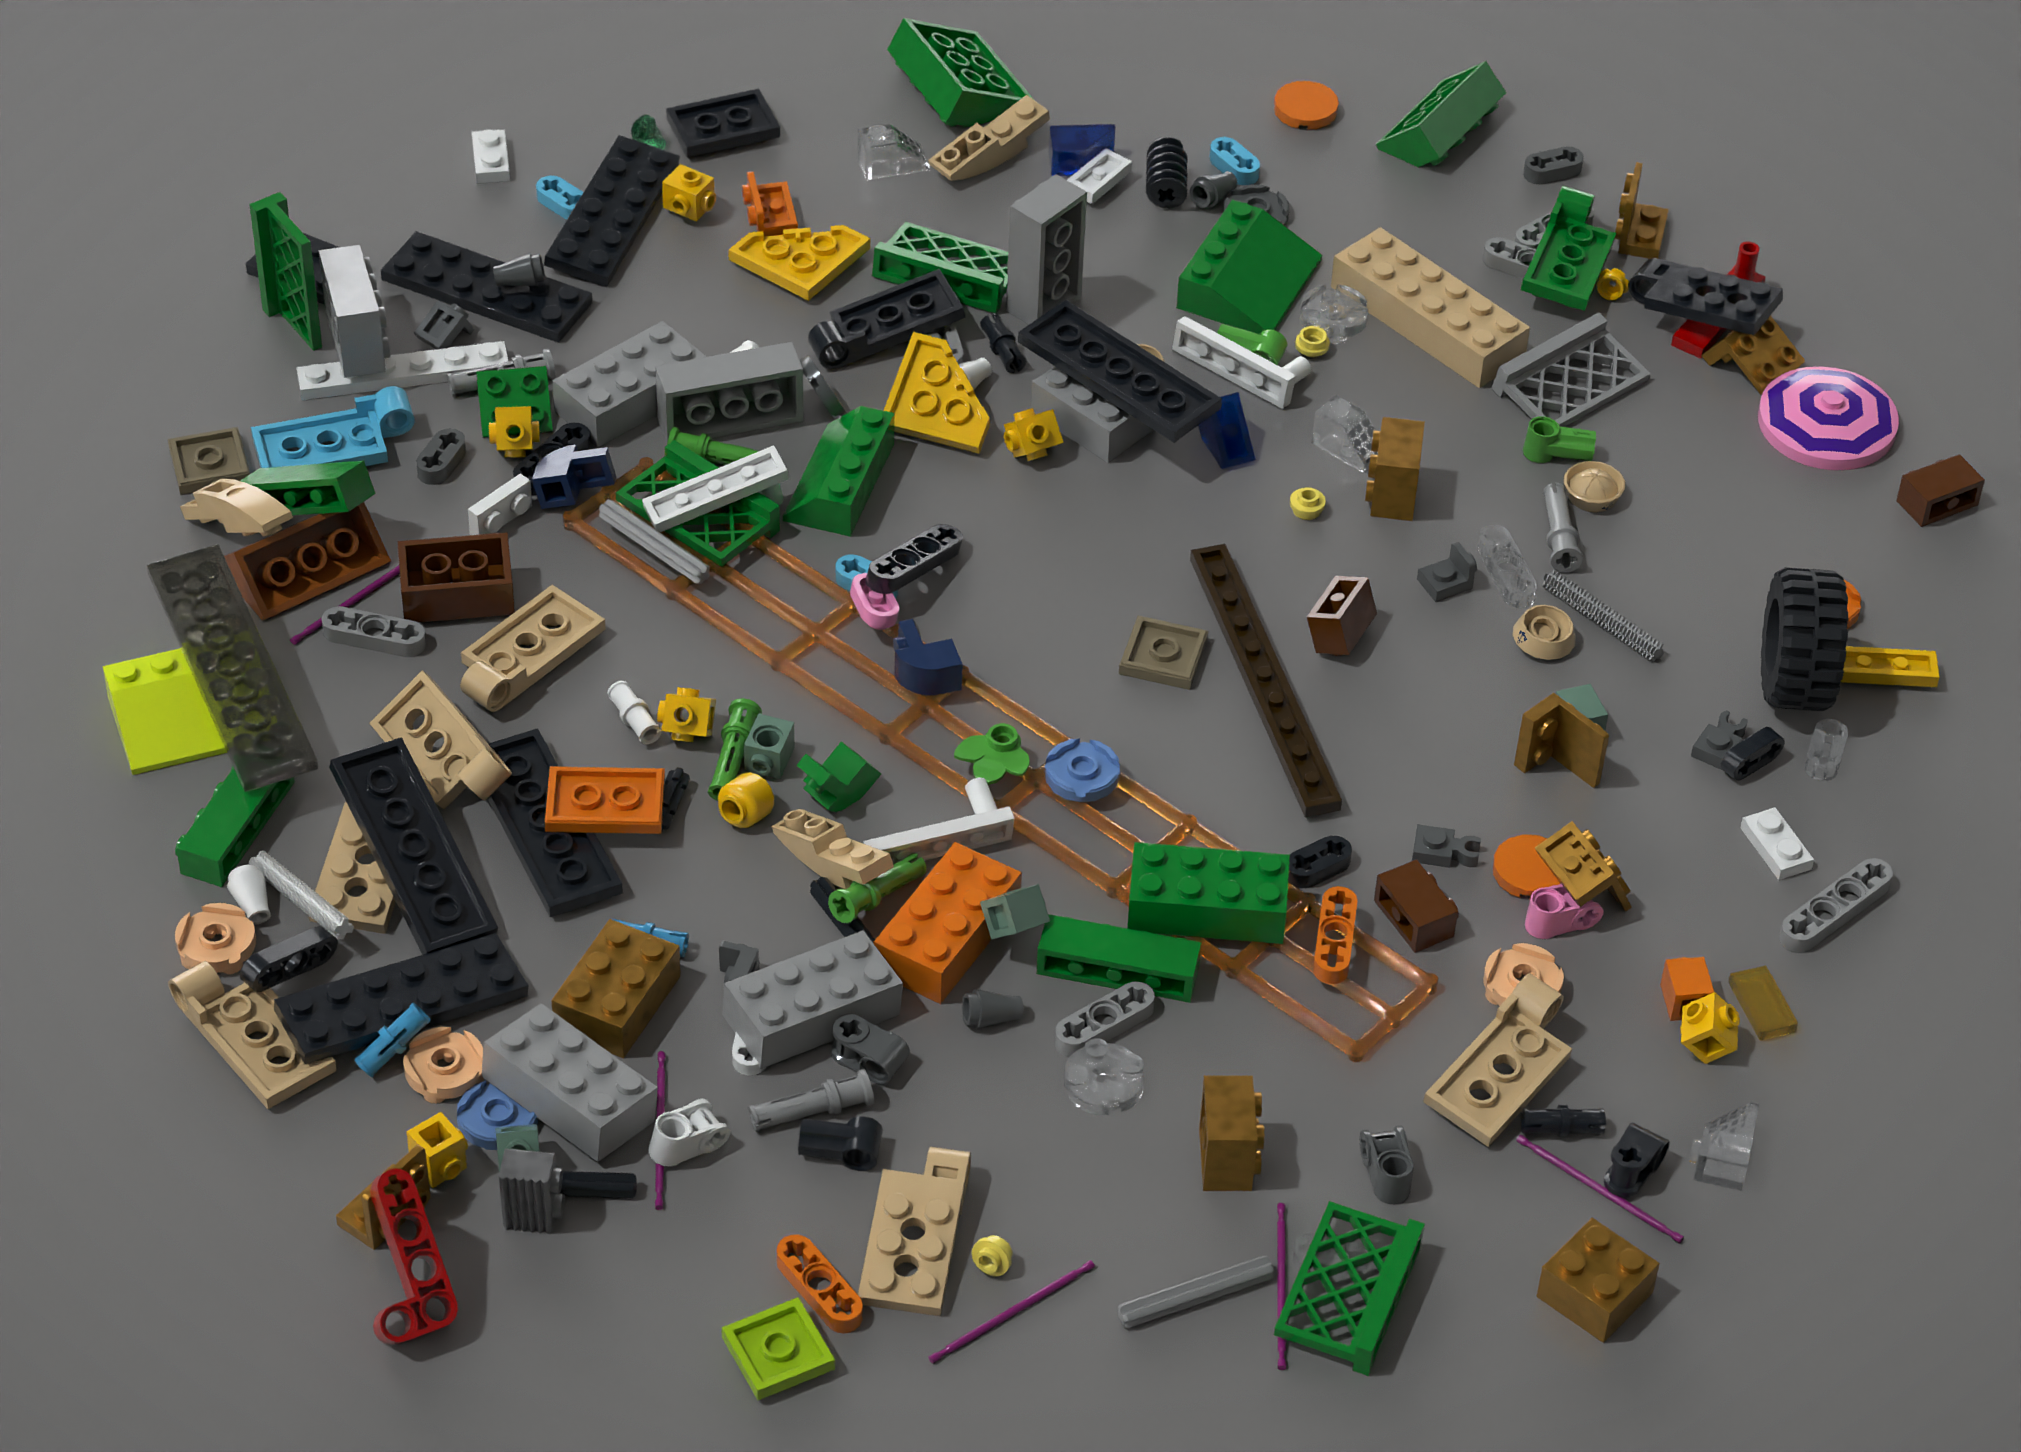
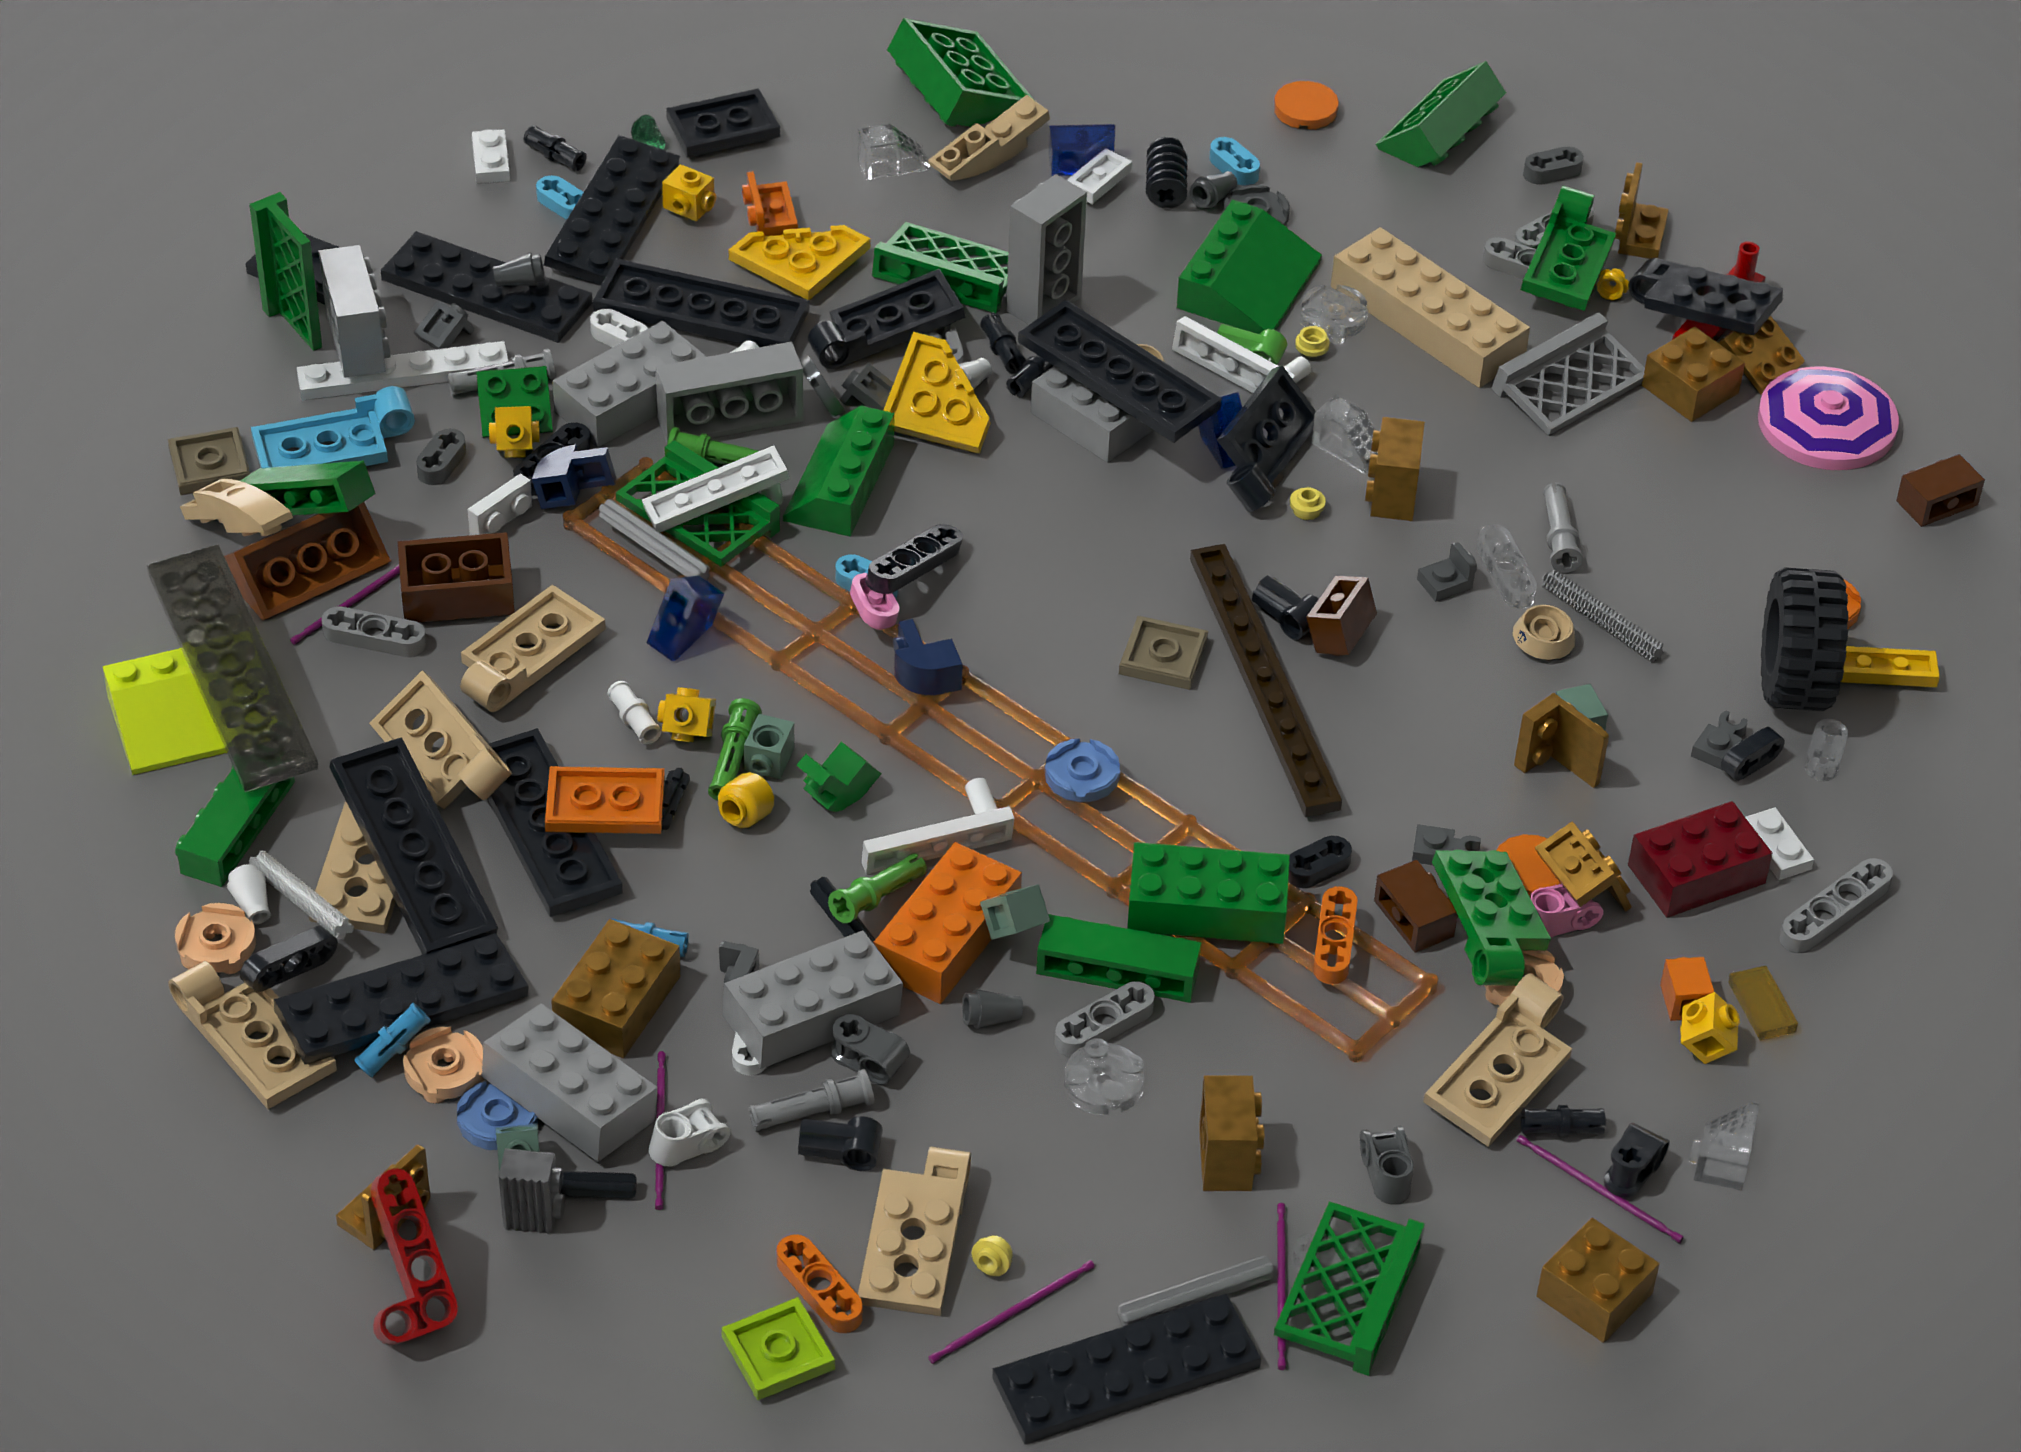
(443, 1146): yellow brick -> none
(555, 148): none -> black pin
(613, 327): none -> white beam
(684, 615): none -> clear blue slope
(701, 304): none -> black plate
(828, 851): tan slope -> none
(868, 387): none -> dark grey bracket
(994, 753): bright green plate -> none
(1031, 370): none -> black pin
(1032, 433): yellow brick -> none
(1125, 1368): none -> black plate
(1261, 458): none -> black hinge
(1285, 606): none -> black piece
(1493, 913): none -> green hinge
(1548, 440): bright green piece -> none
(1593, 486): tan hat -> none
(1693, 374): none -> pearl gold brick
(1699, 859): none -> dark red brick

